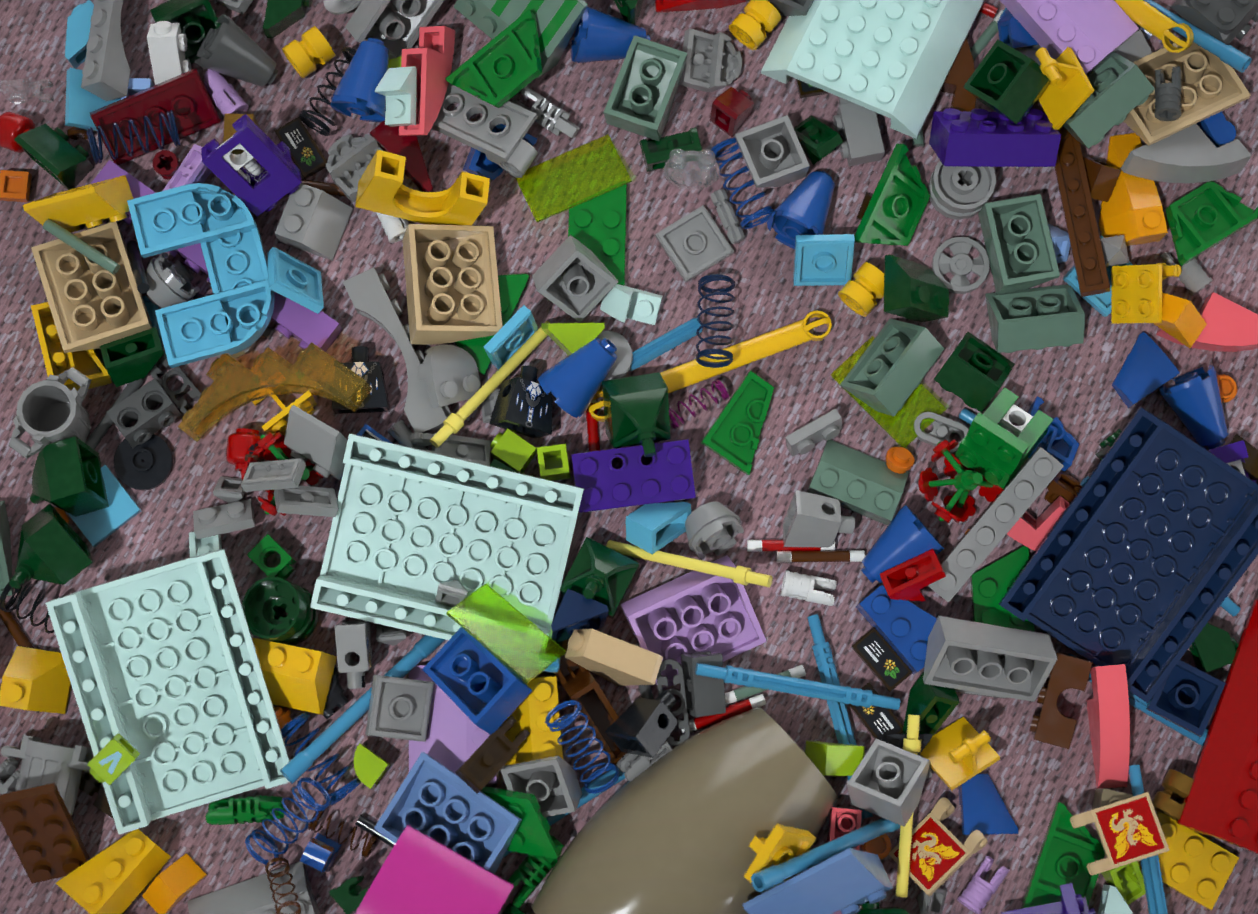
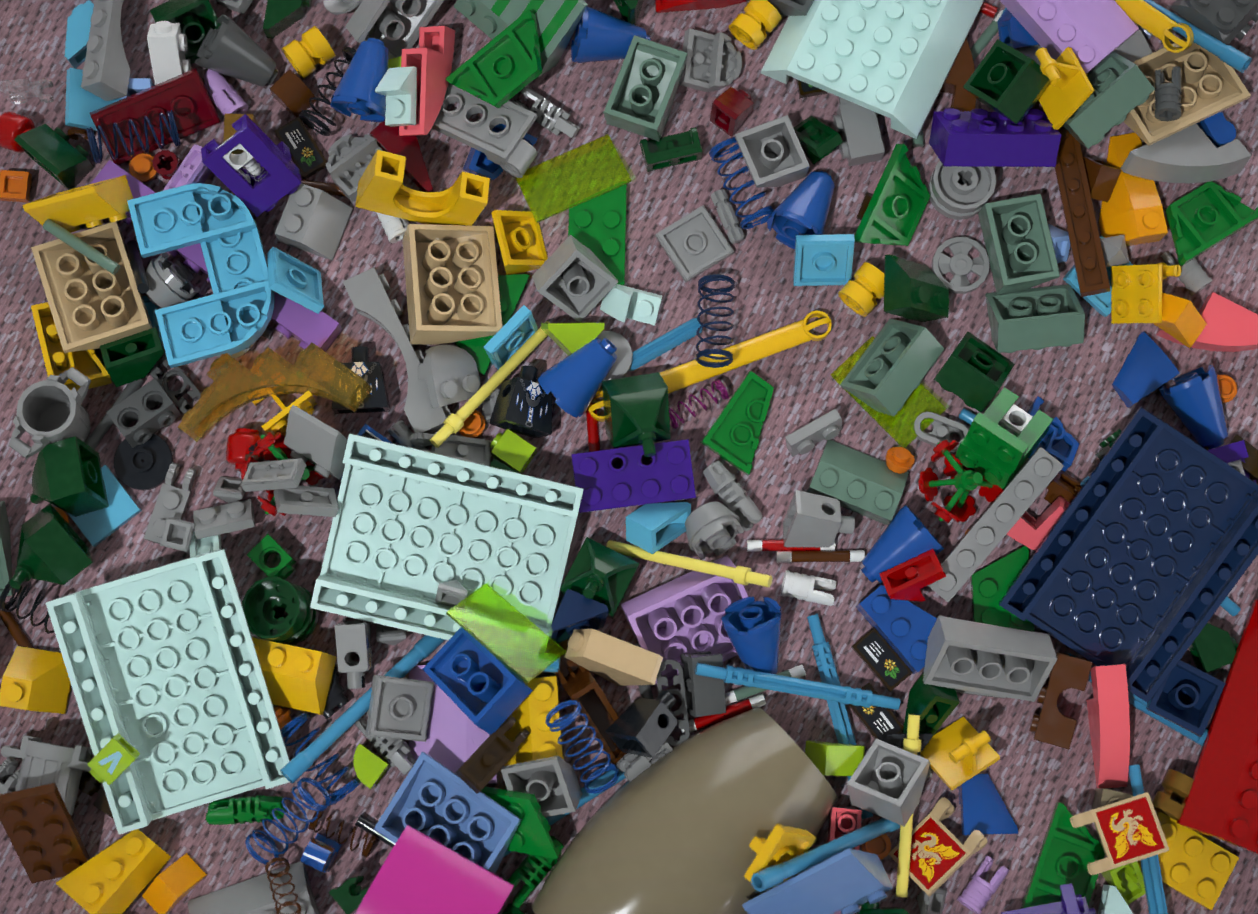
(142, 167): none -> orange plate
(170, 502): none -> light grey hinge
(177, 534): none -> light grey slope
(292, 93): none -> reddish brown brick
(393, 750): none -> light grey hinge
(473, 425): none -> orange plate
(519, 241): none -> yellow slope
(554, 462): lime brick -> none
(691, 169): clear dish -> none
(732, 494): none -> light grey hinge
(755, 632): none -> blue cone

